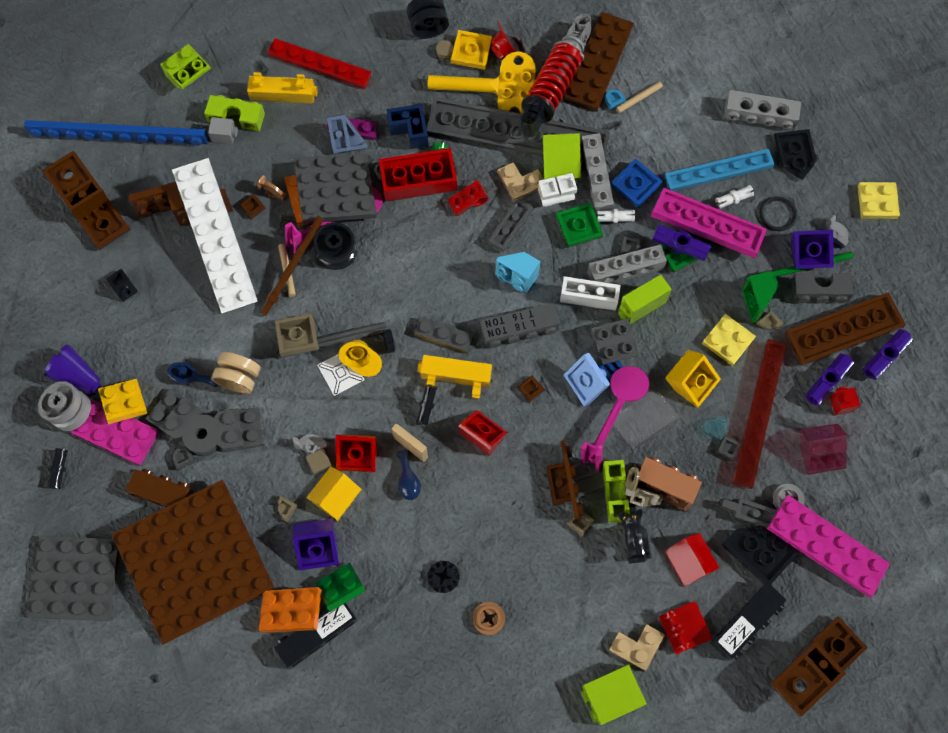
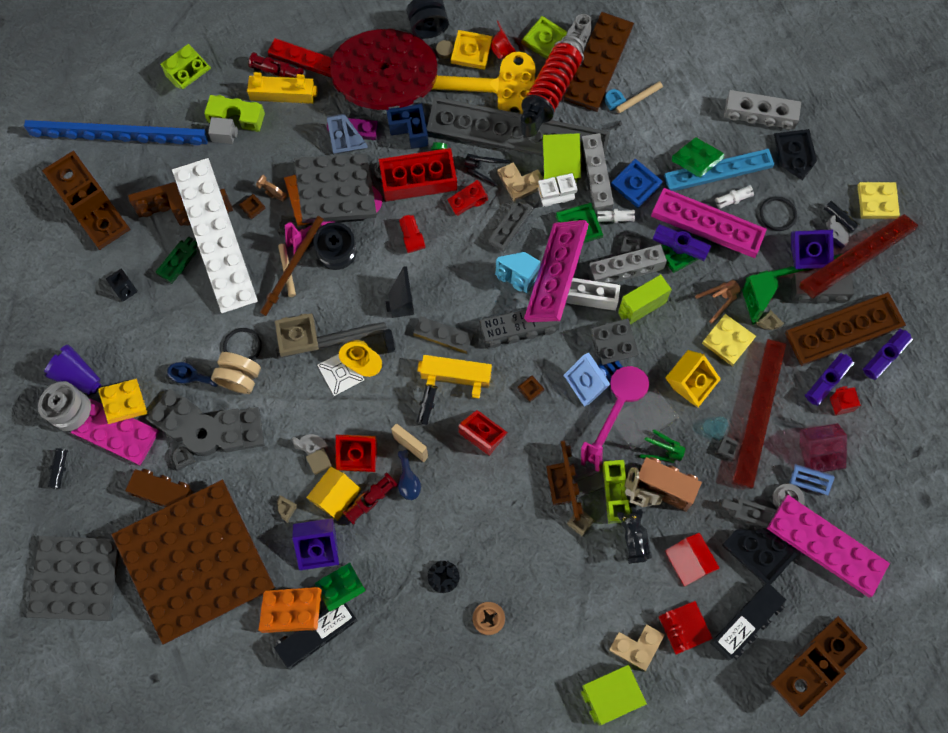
(177, 260): none -> dark green hinge
(244, 330): none -> black piece
(274, 66): none -> dark red piece
(371, 498): none -> dark red piece
(400, 296): none -> black slope
(408, 74): none -> dark red plate
(412, 237): none -> red piece
(474, 162): none -> black plant
(543, 37): none -> lime tile
(556, 271): none -> dark pink plate
(673, 450): none -> green plant
(697, 157): none -> green plate
(727, 290): none -> nougat plant
(813, 472): none -> medium blue tile
(841, 216): none -> black pin
(858, 256): none -> clear red plate

